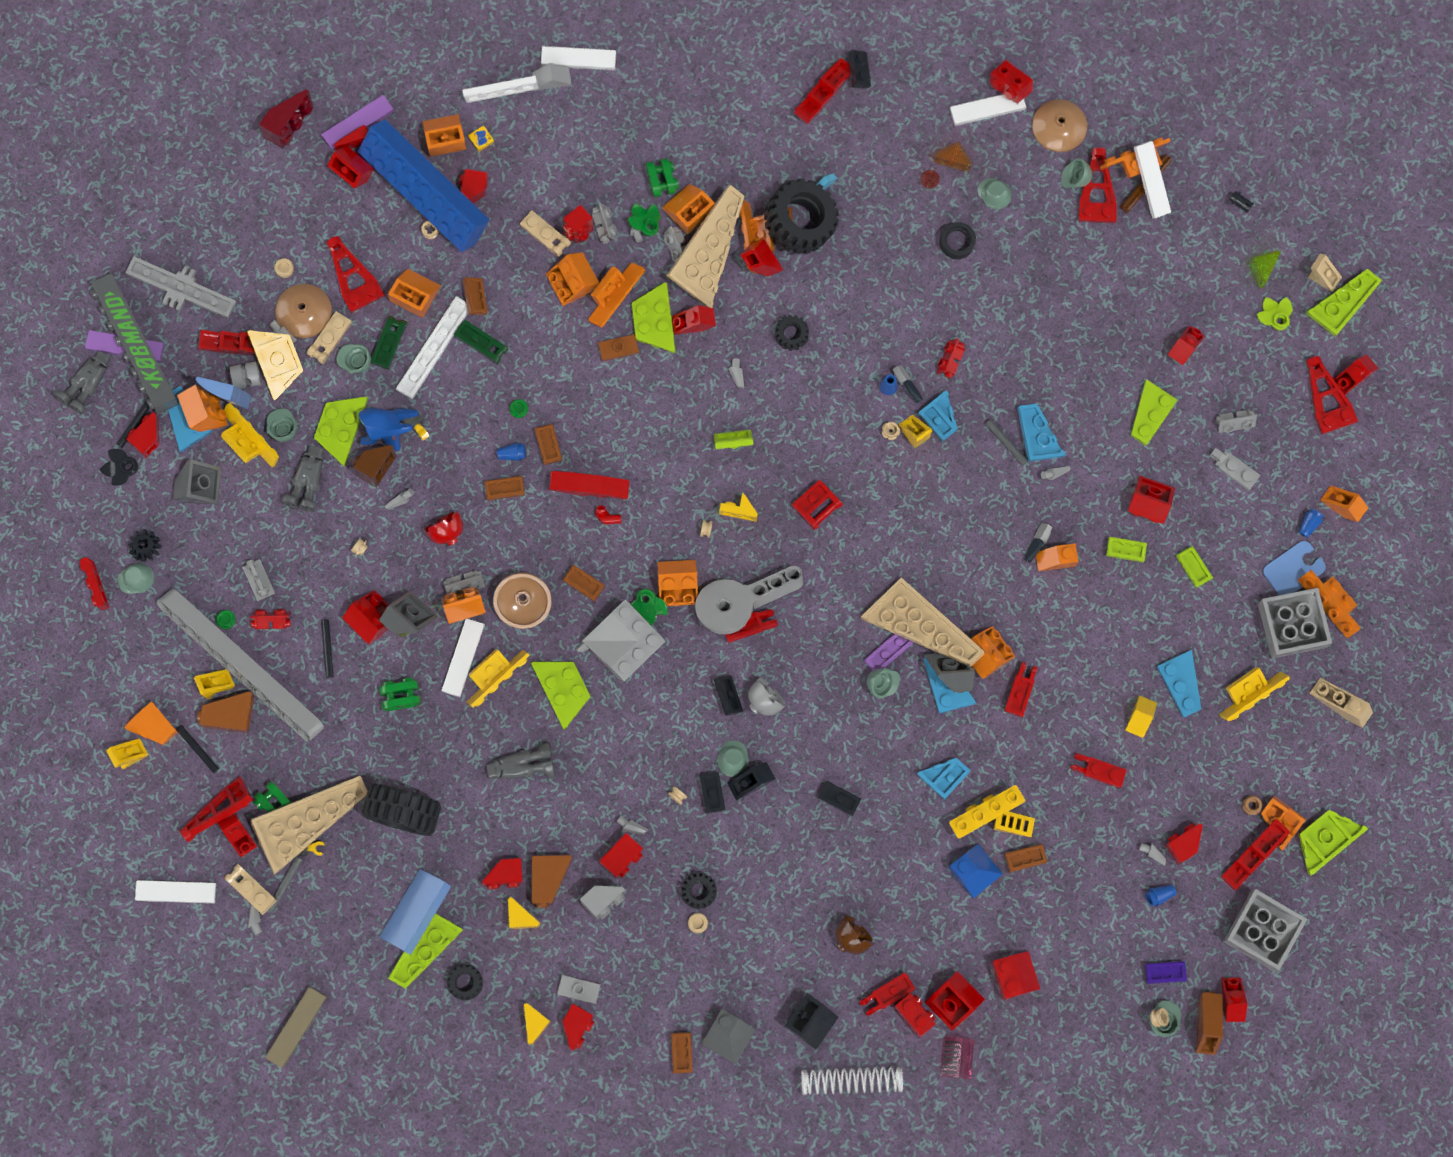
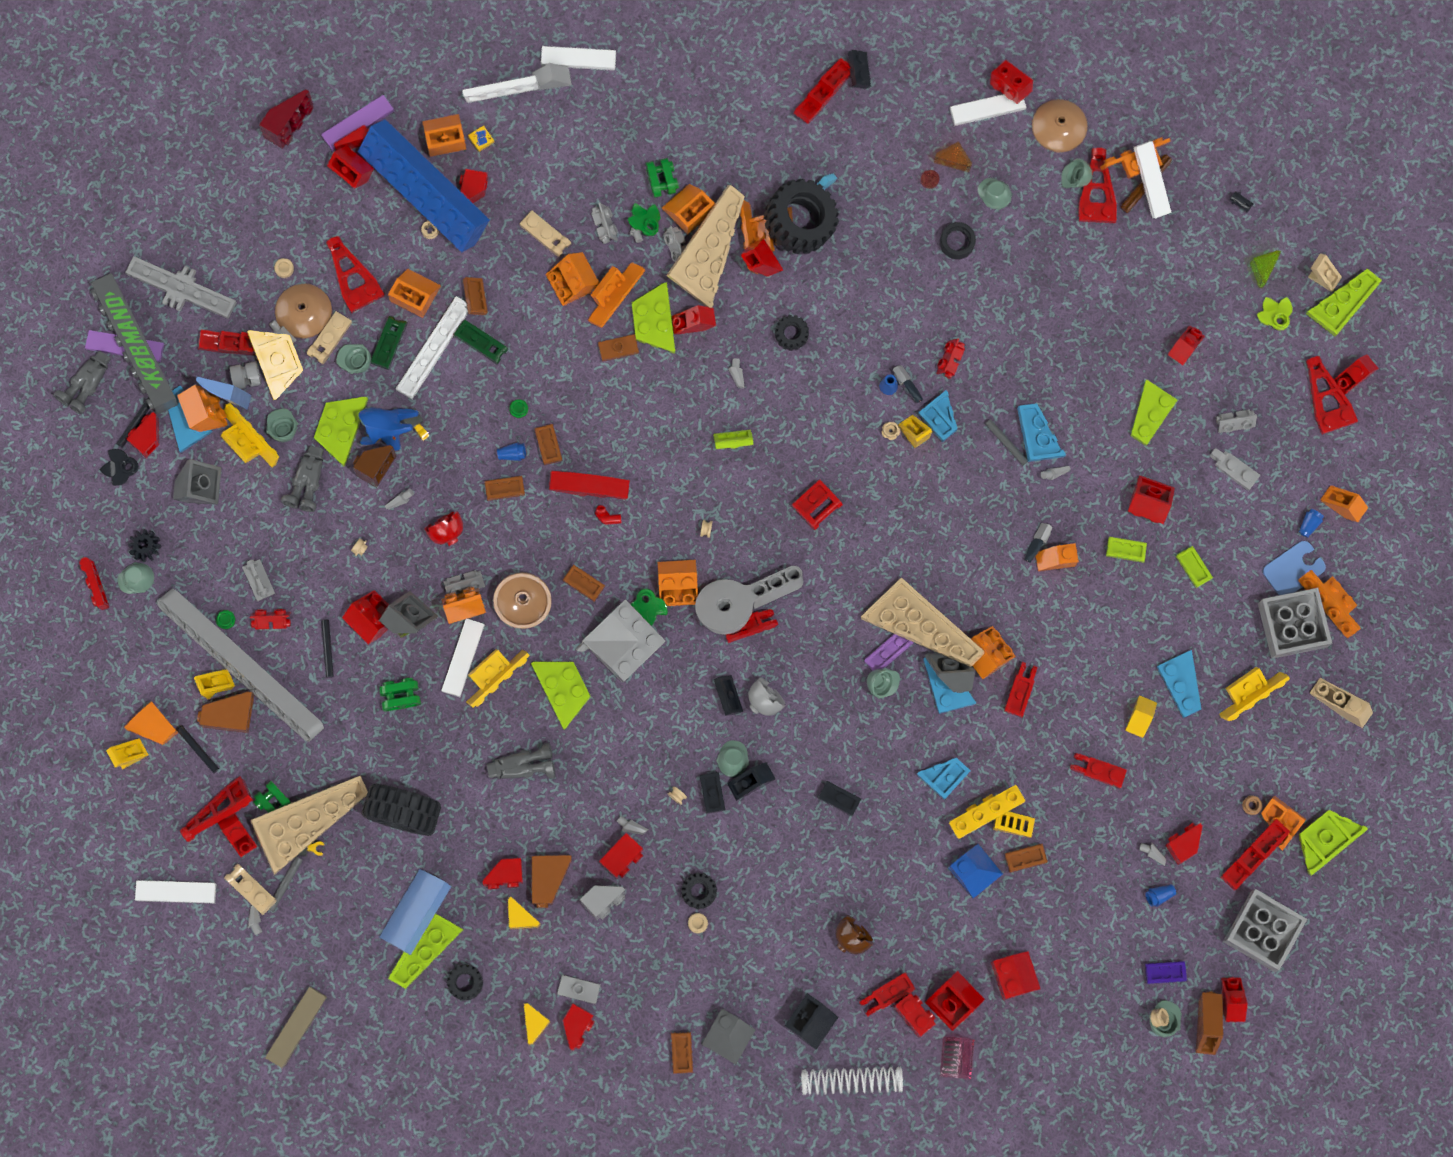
(578, 225): red brick -> none
(745, 510): yellow slope -> none

